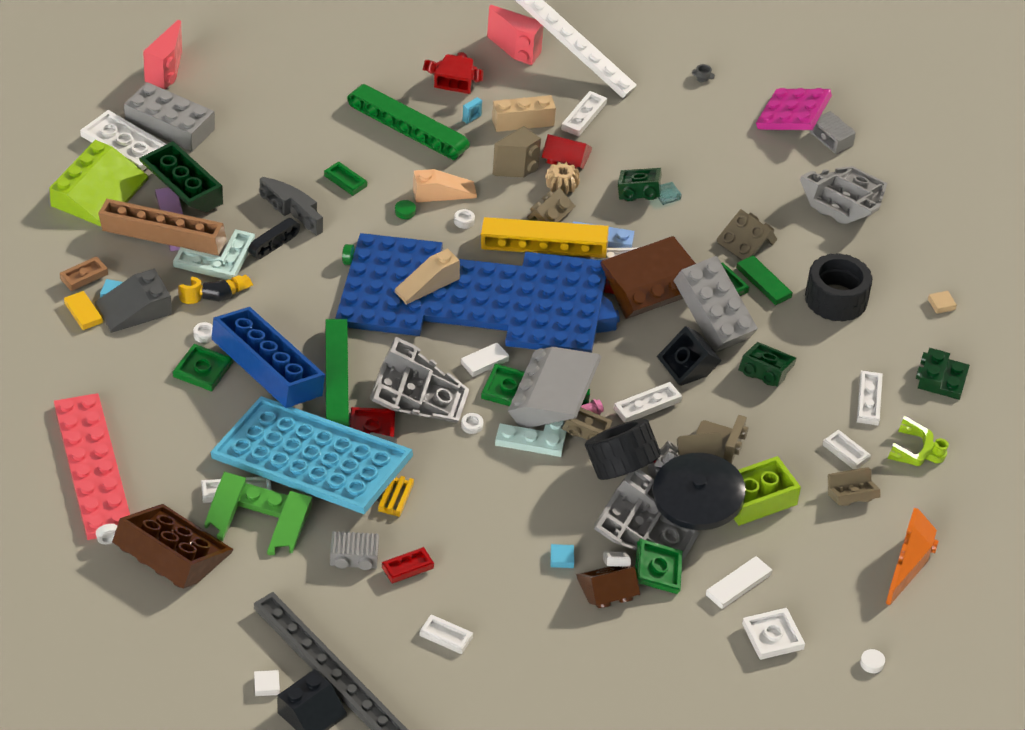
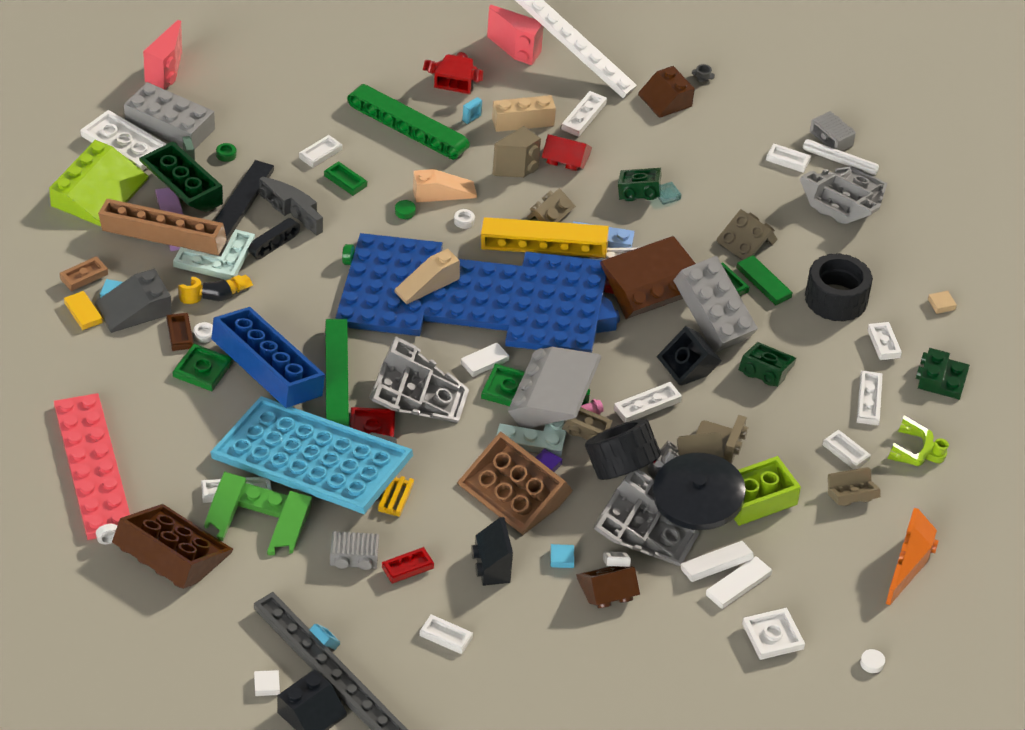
(179, 331): none -> reddish brown tile
(188, 146): none -> sand green tile
(226, 152): none -> green tile
(243, 197): none -> black tile
(320, 151): none -> white tile
(325, 636): none -> medium azure tile
(472, 423): white tile -> none
(493, 554): none -> black slope
(514, 484): none -> medium nougat slope
(549, 459): none -> dark purple tile
(562, 177): tan gear -> none
(658, 566): green tile -> none
(667, 92): none -> reddish brown slope
(717, 561): none -> white tile
(788, 158): none -> white tile
(794, 109): dark pink plate -> none
(840, 157): none -> white axle
(884, 341): none -> white plate

